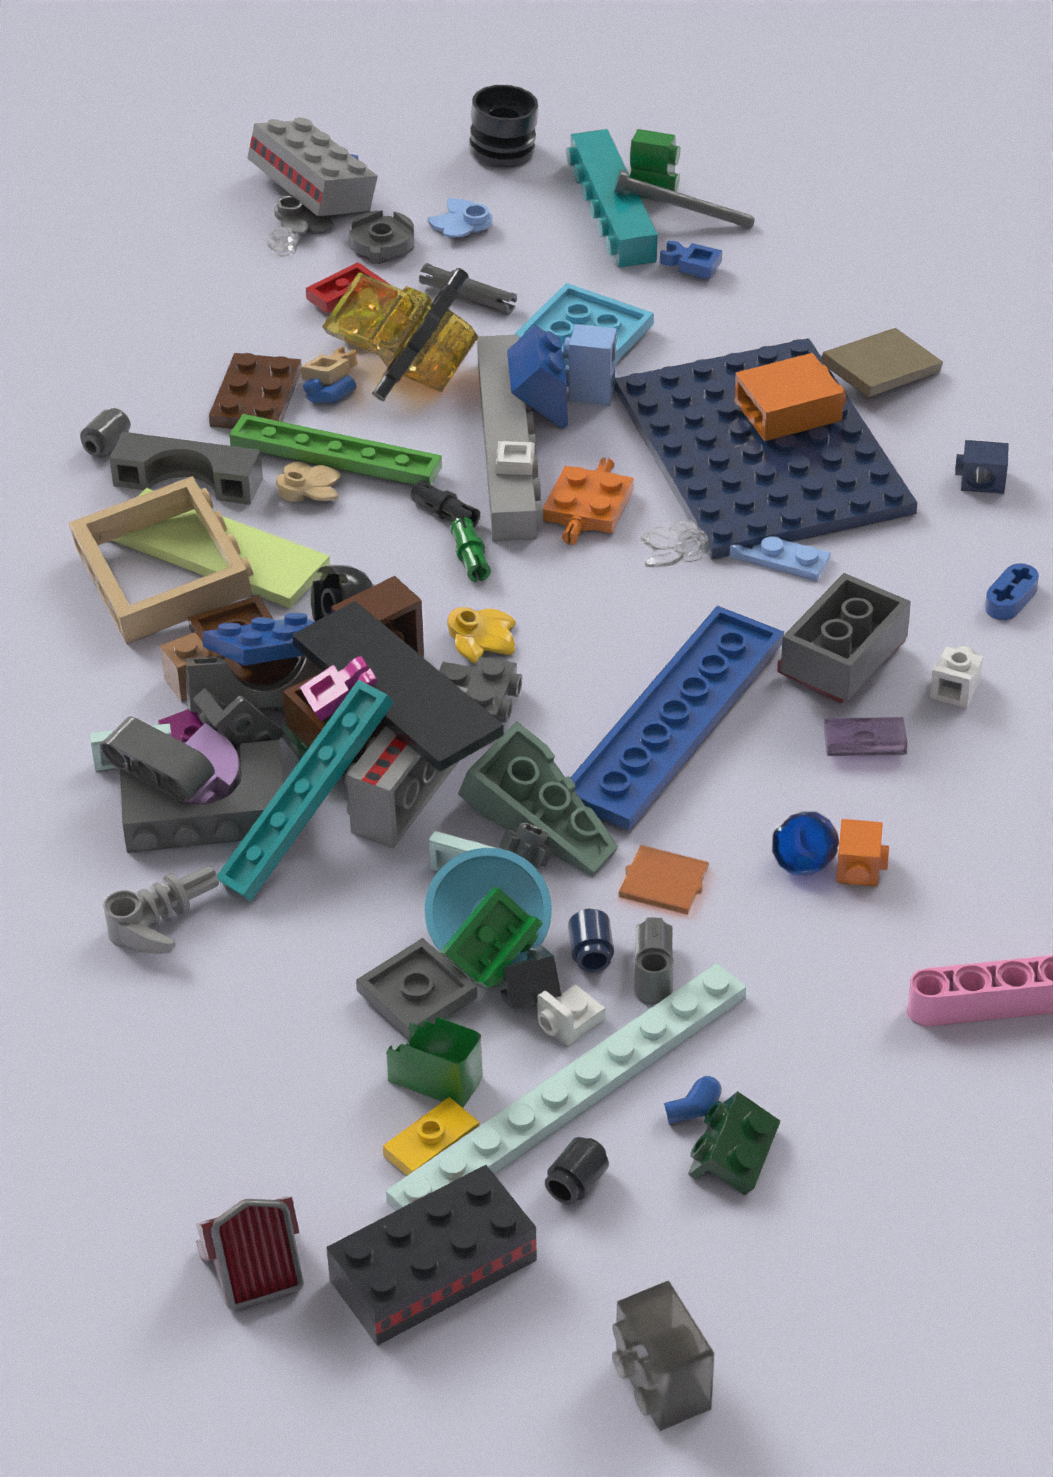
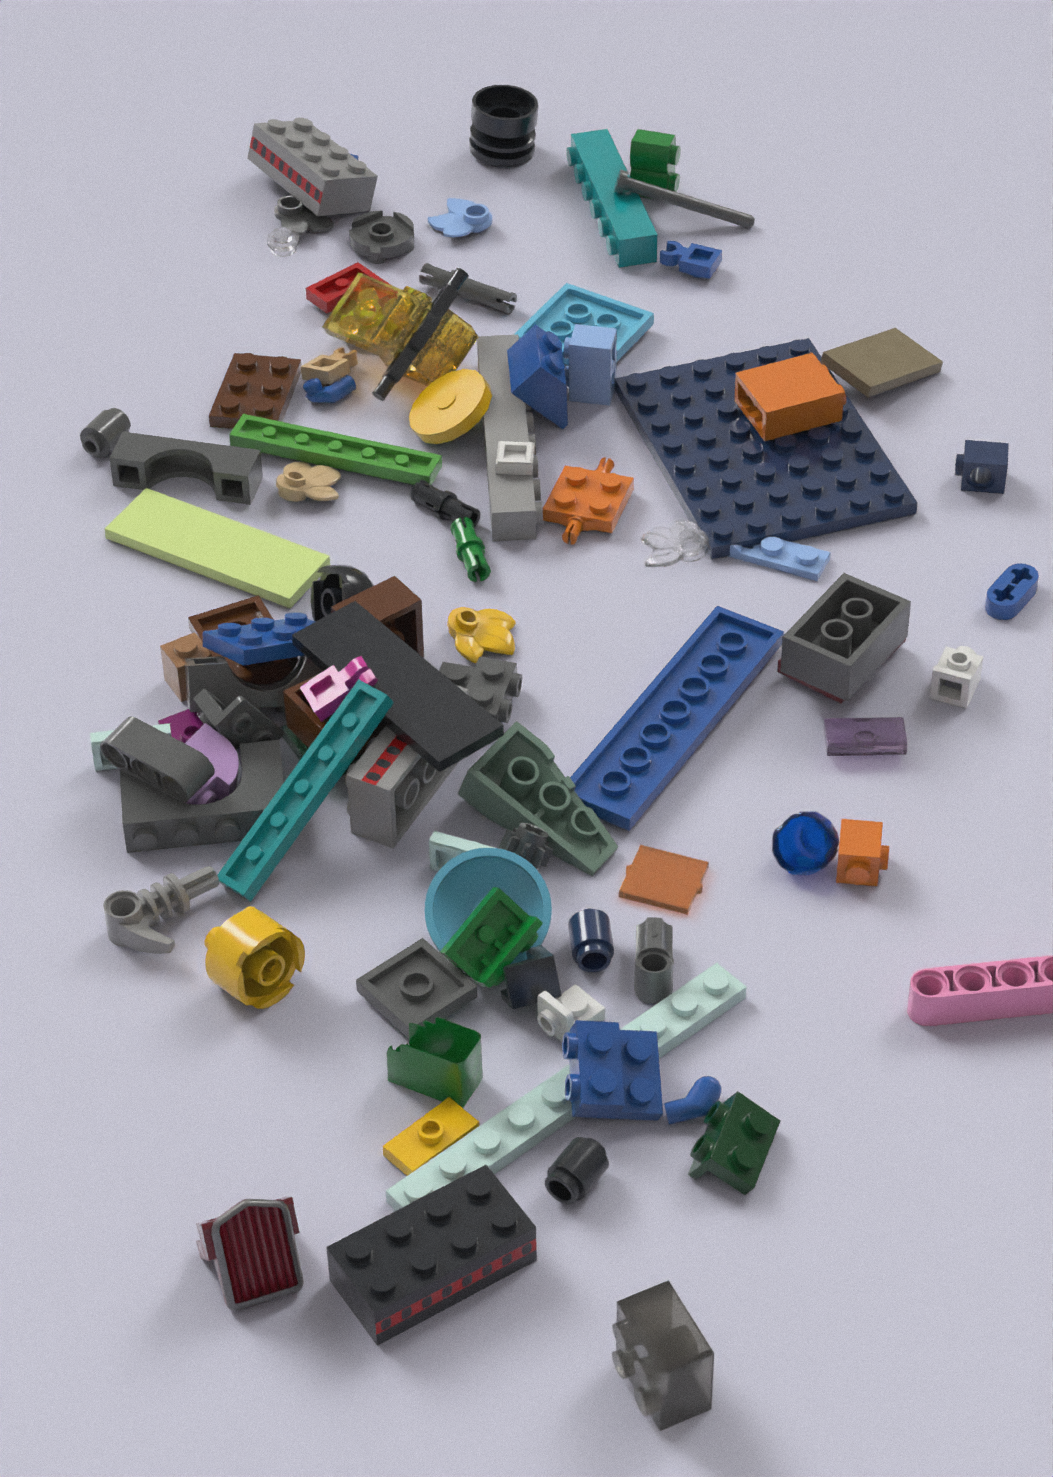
(175, 604): tan window -> none
(253, 958): none -> yellow brick
(450, 406): none -> yellow wheel
(612, 1072): none -> blue plate

